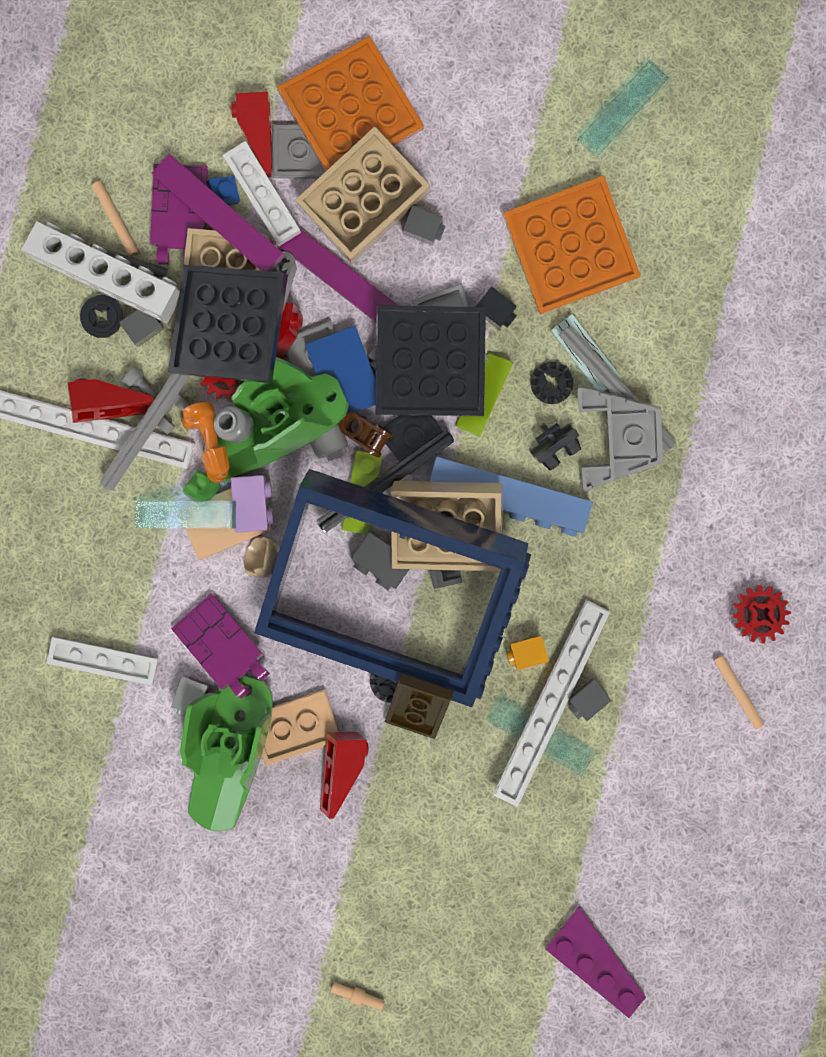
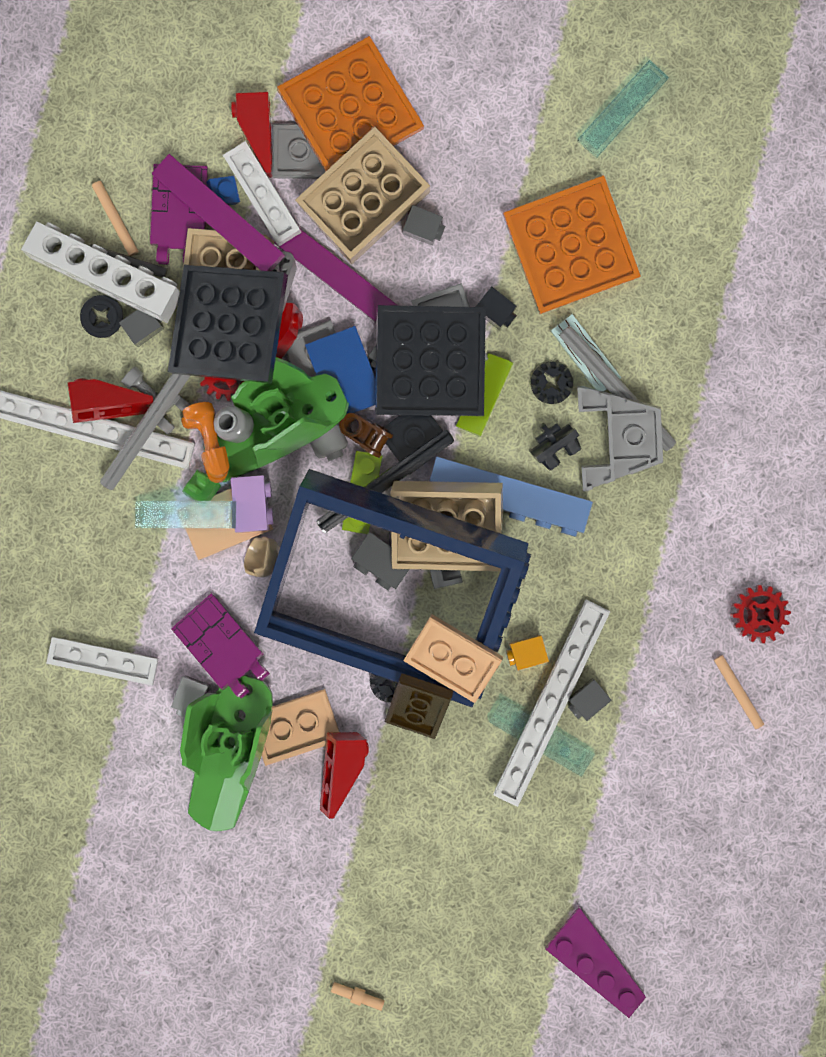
(453, 658): none -> light nougat tile

